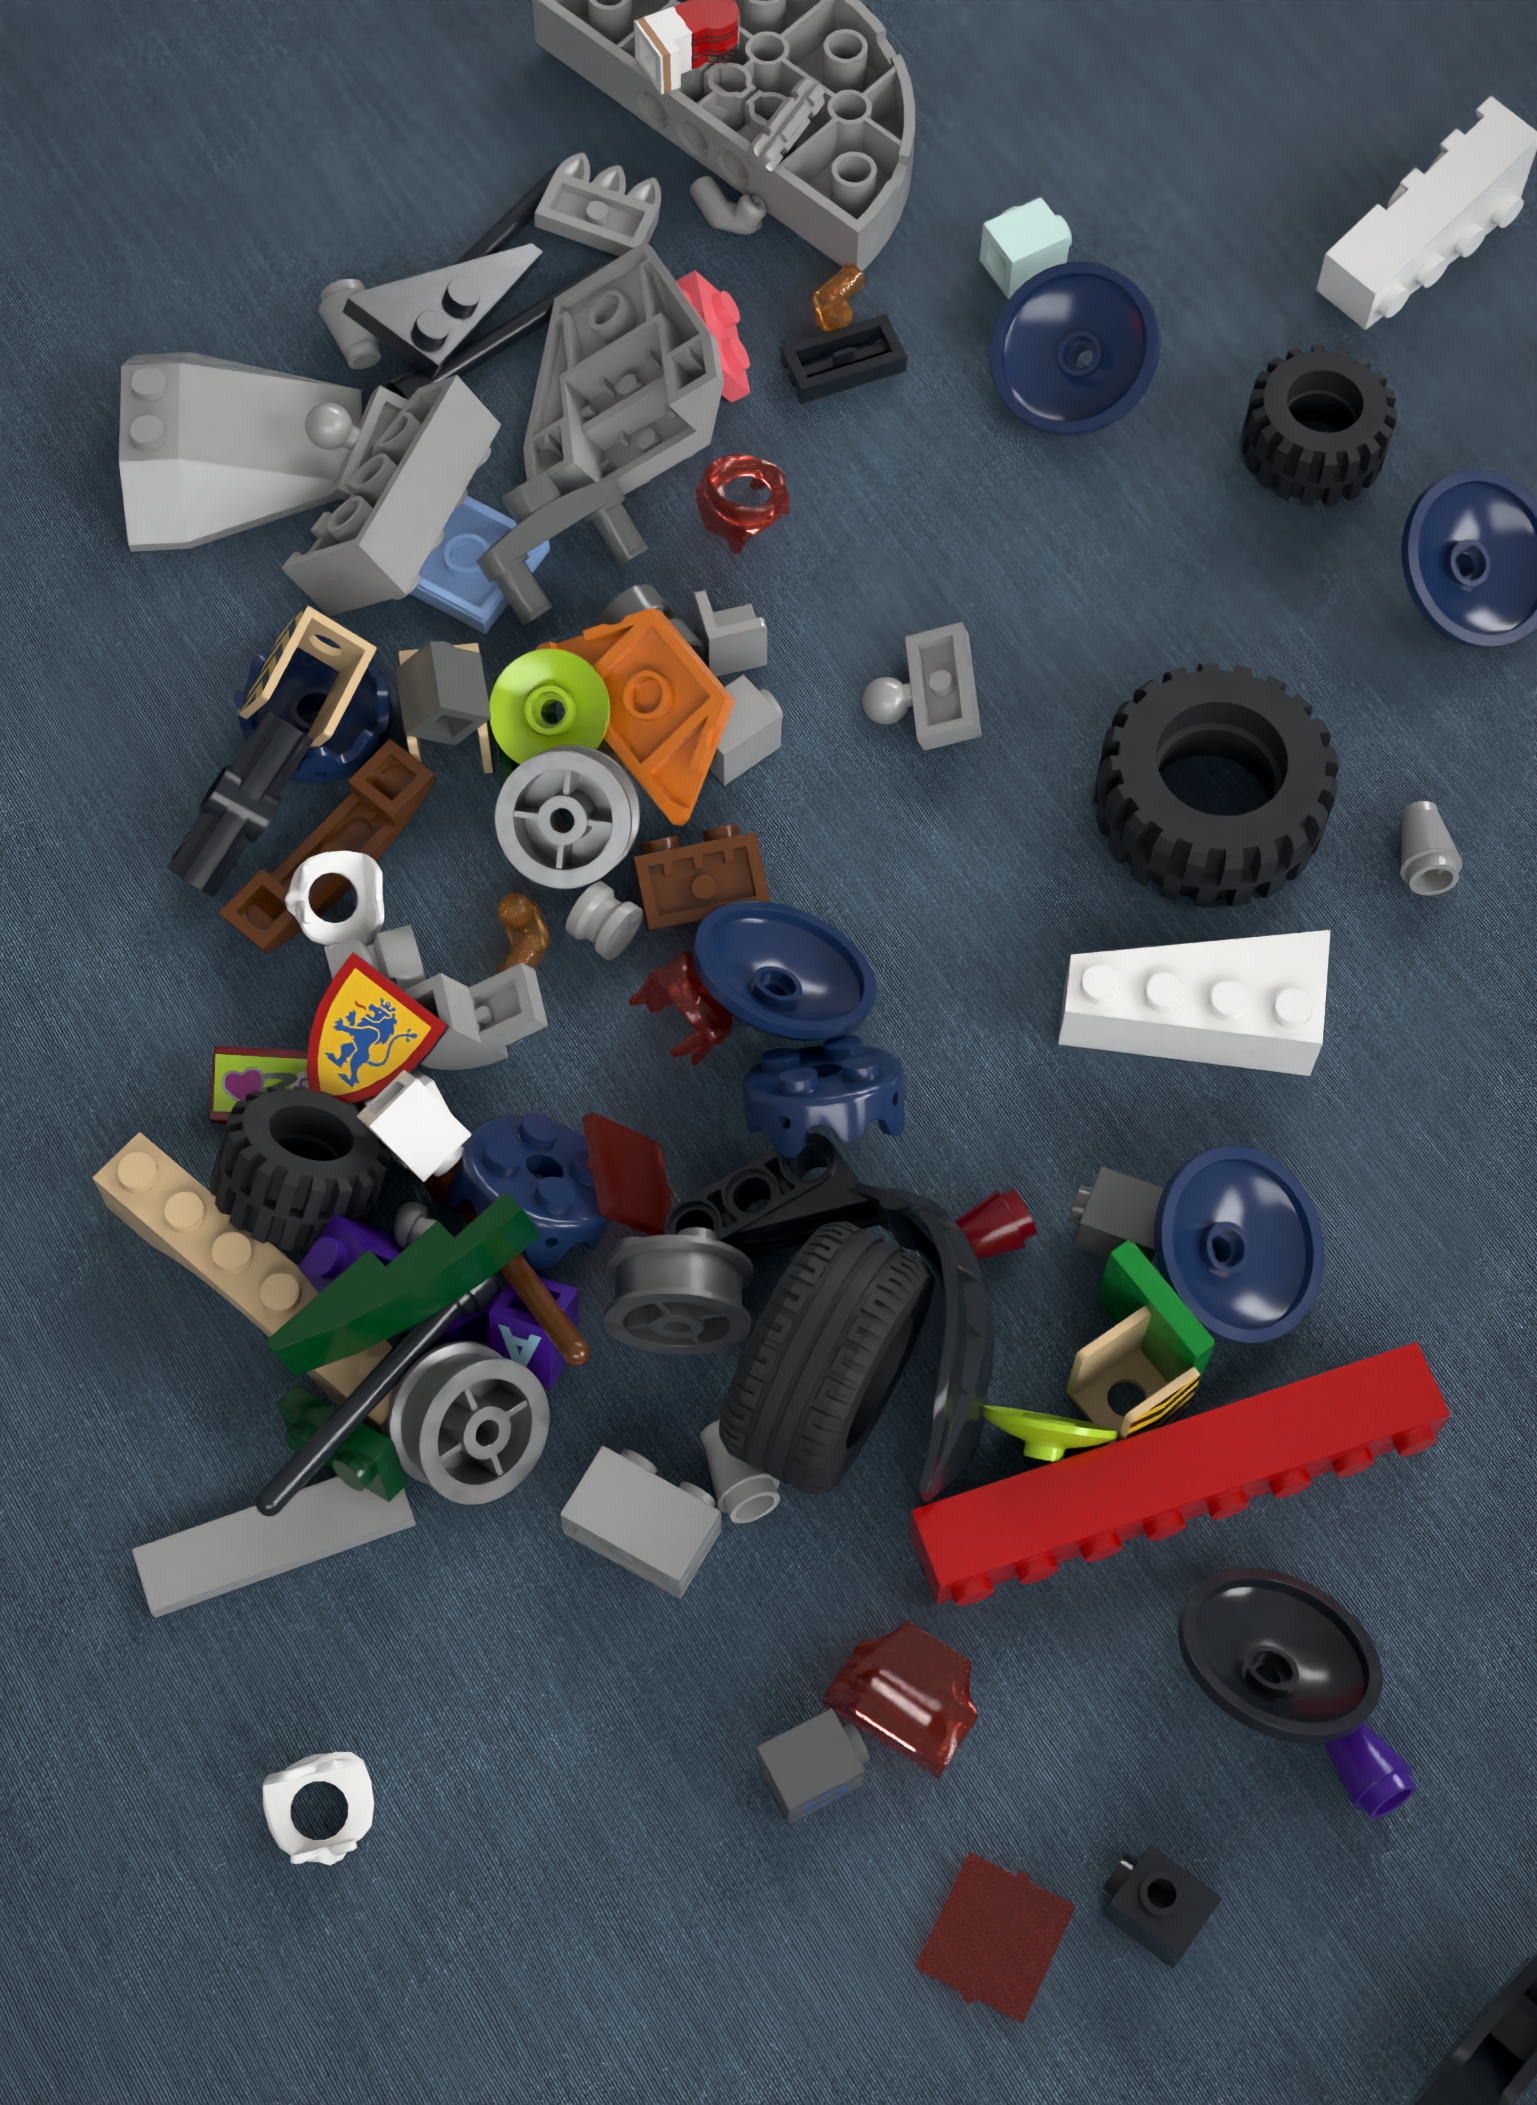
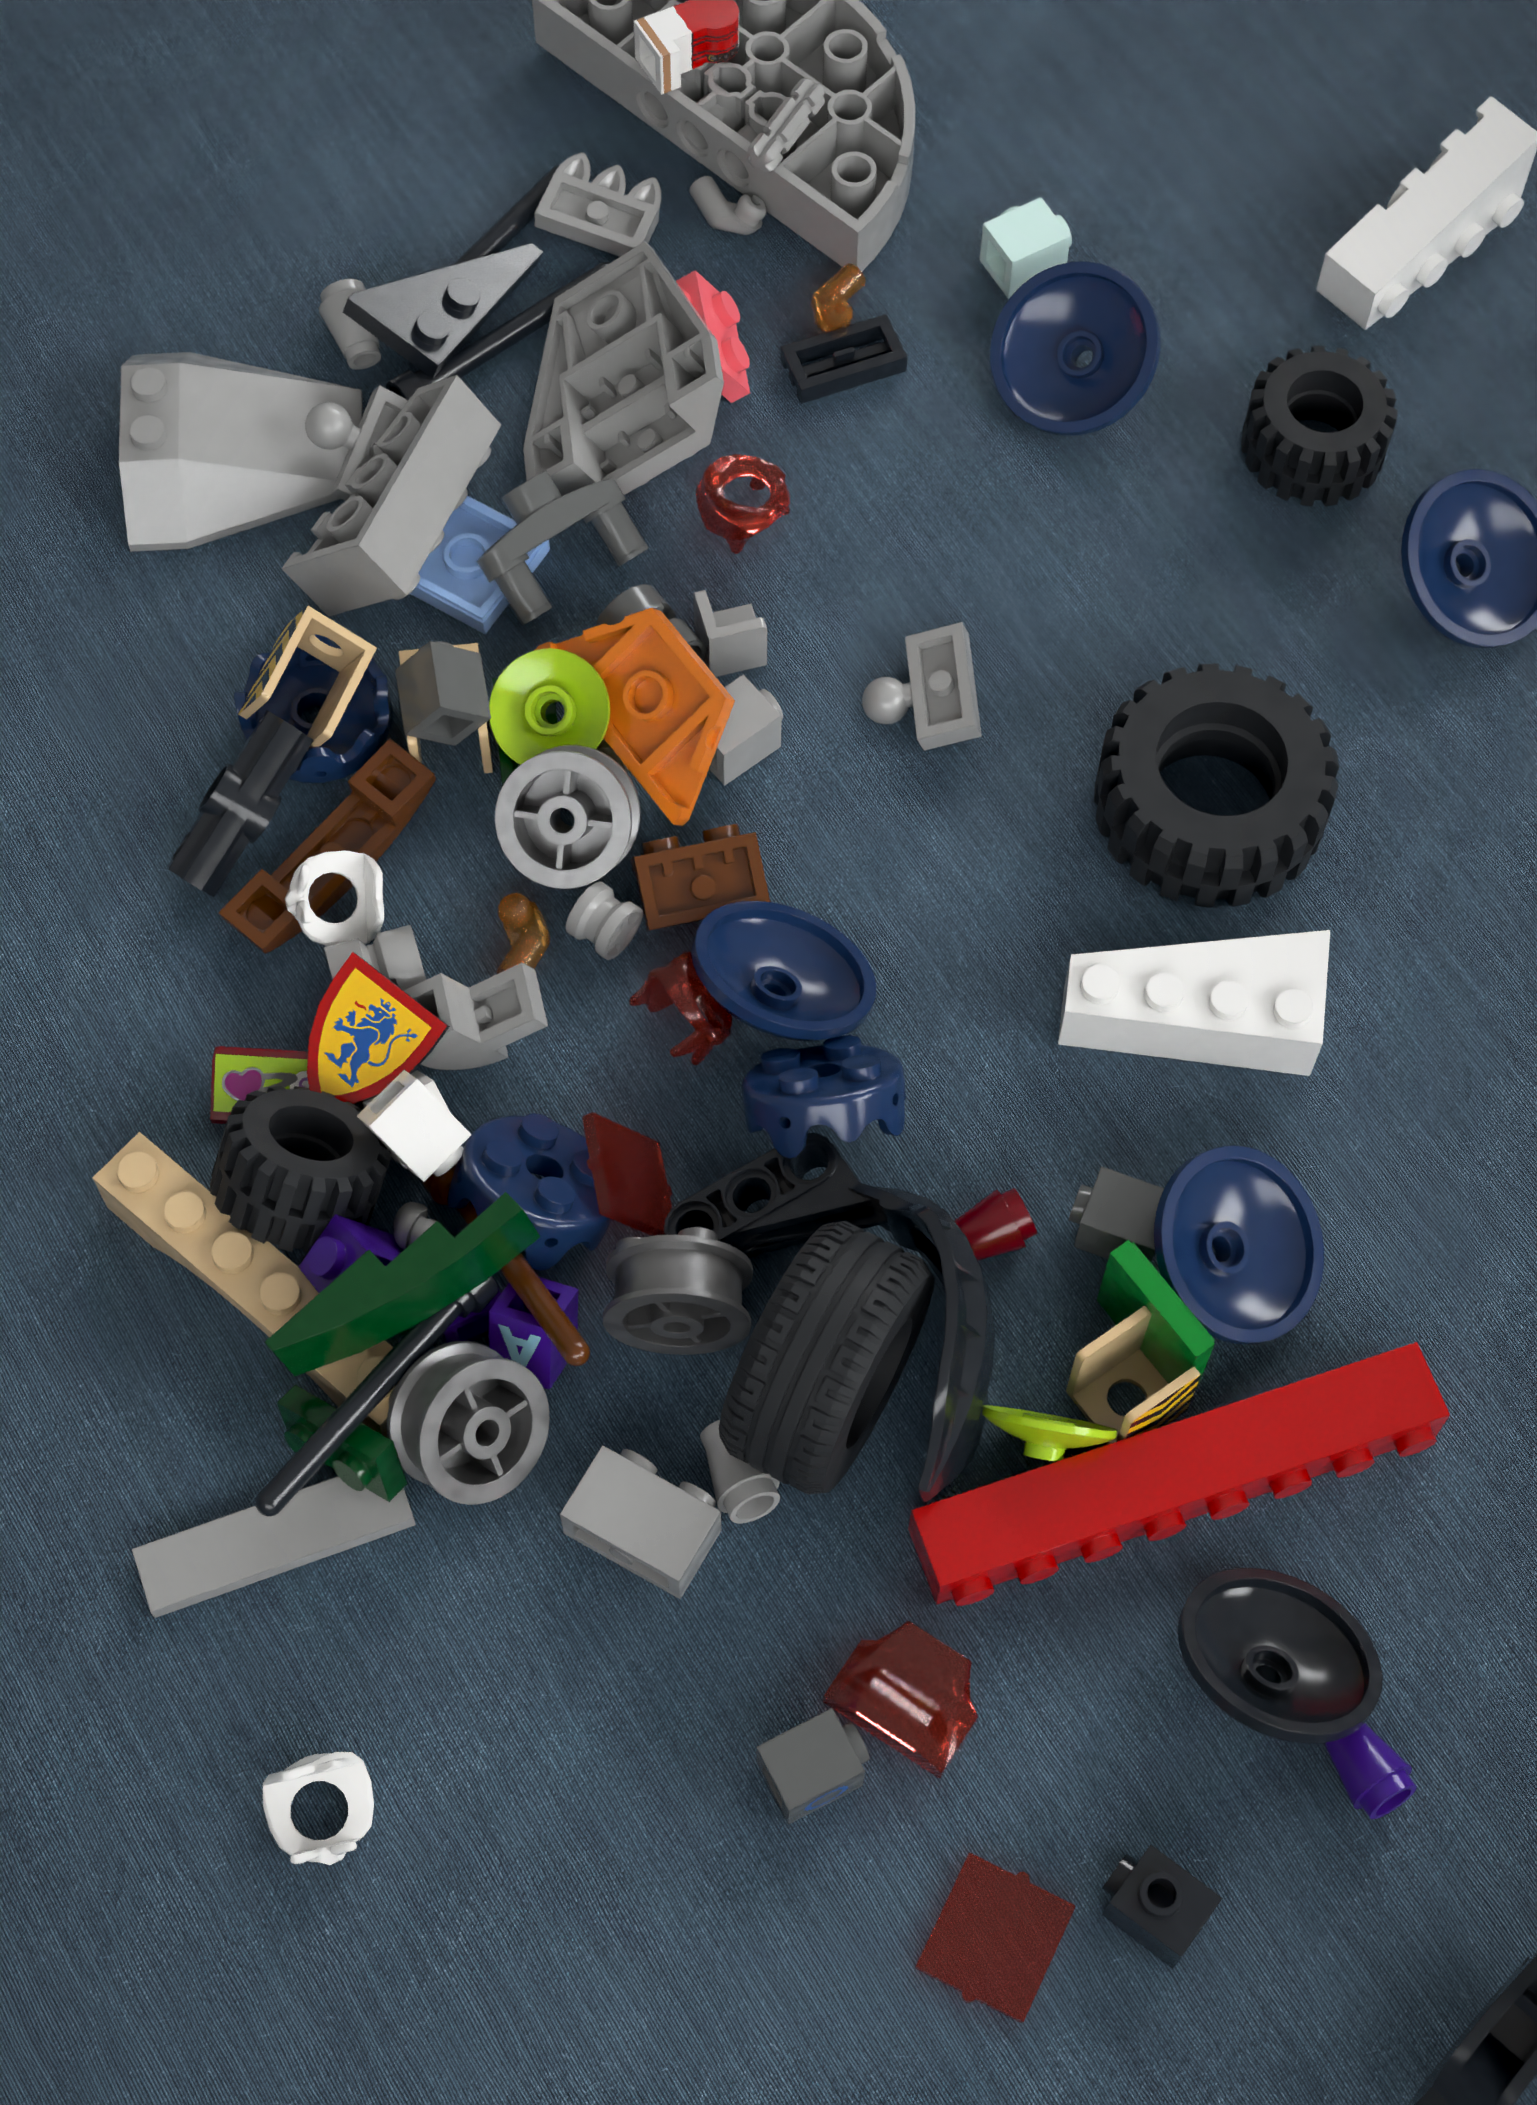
(1427, 850): light grey cone -> none

